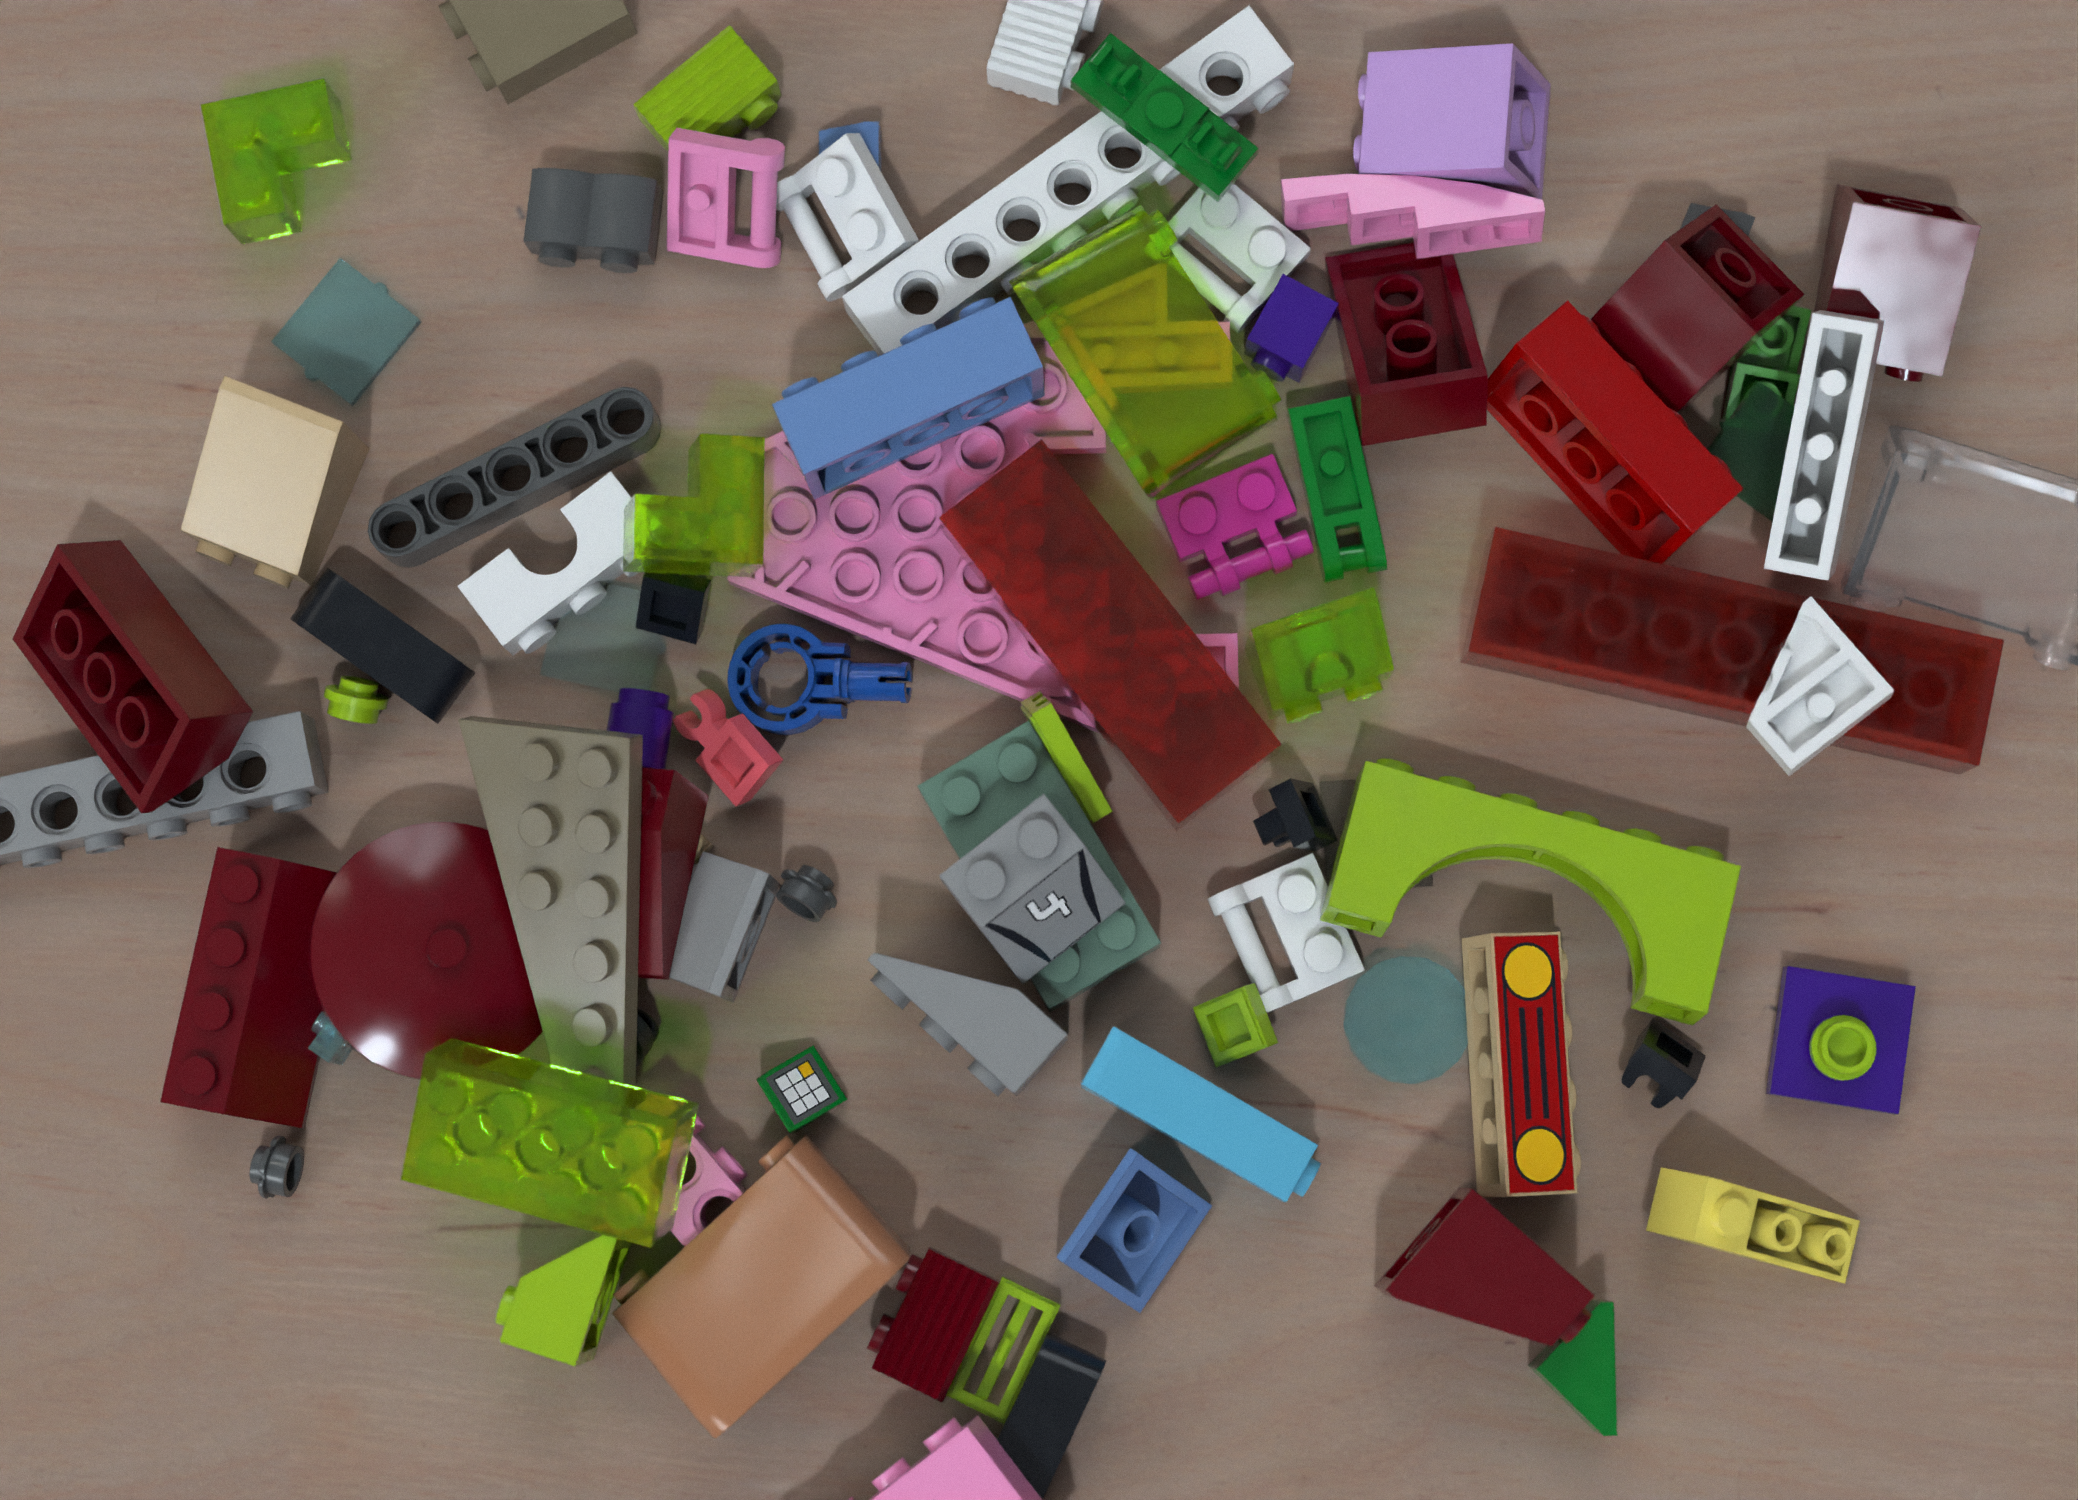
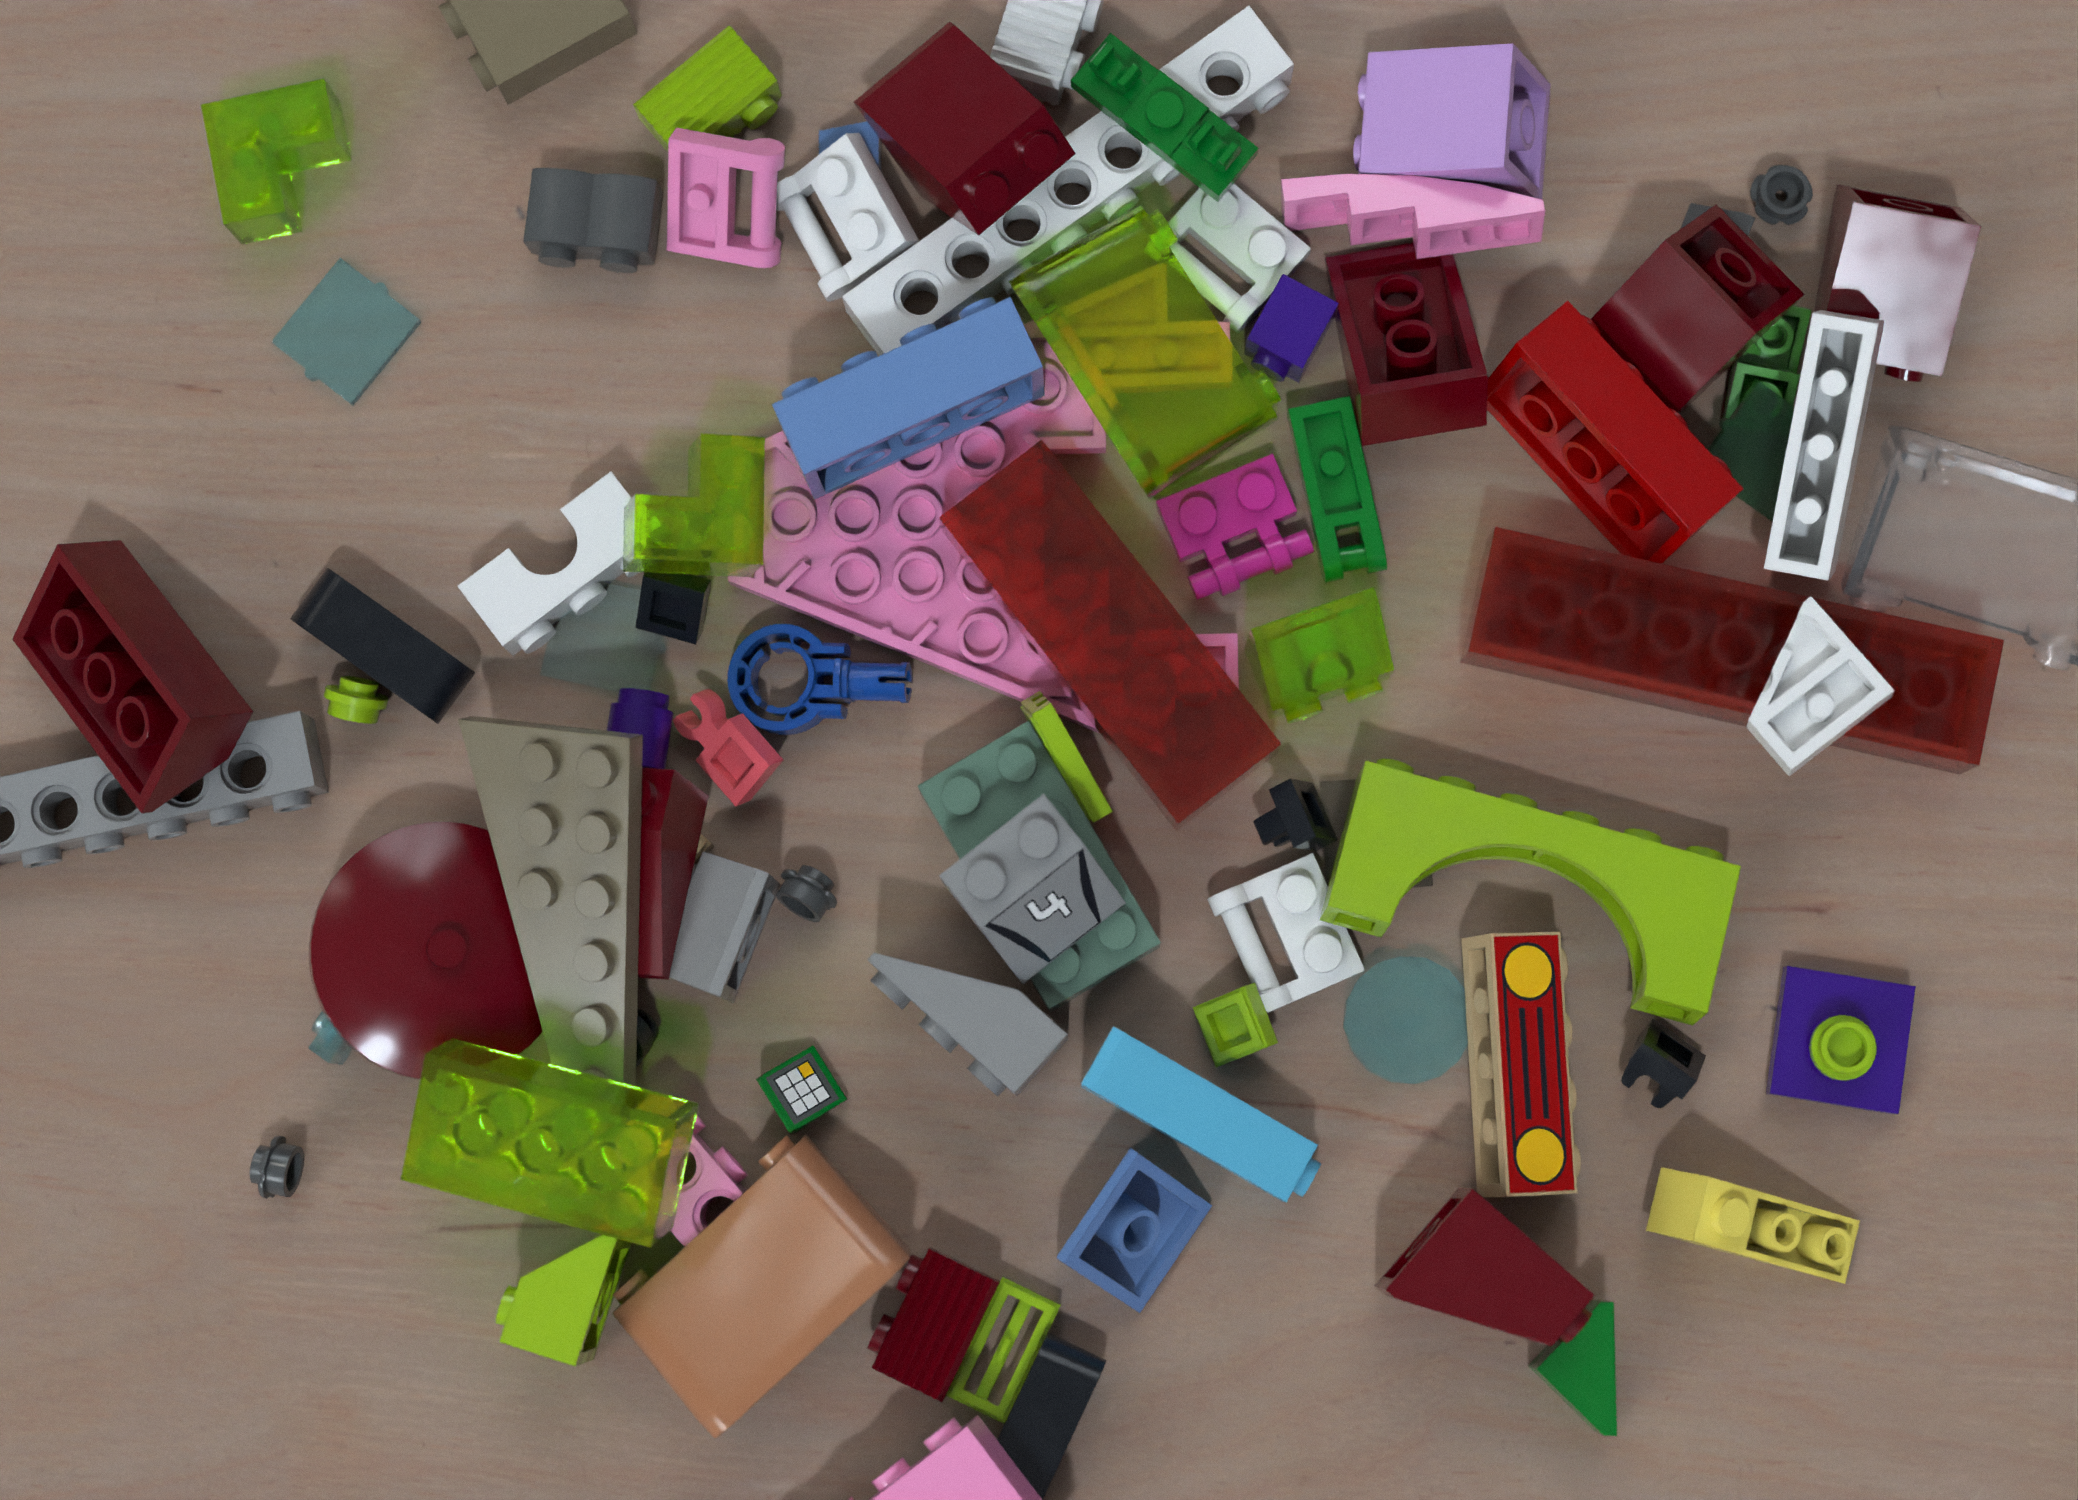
(250, 994): dark red slope -> none
(271, 484): tan slope -> none
(484, 477): dark grey beam -> none
(964, 129): none -> dark red slope
(1784, 179): none -> dark grey plate

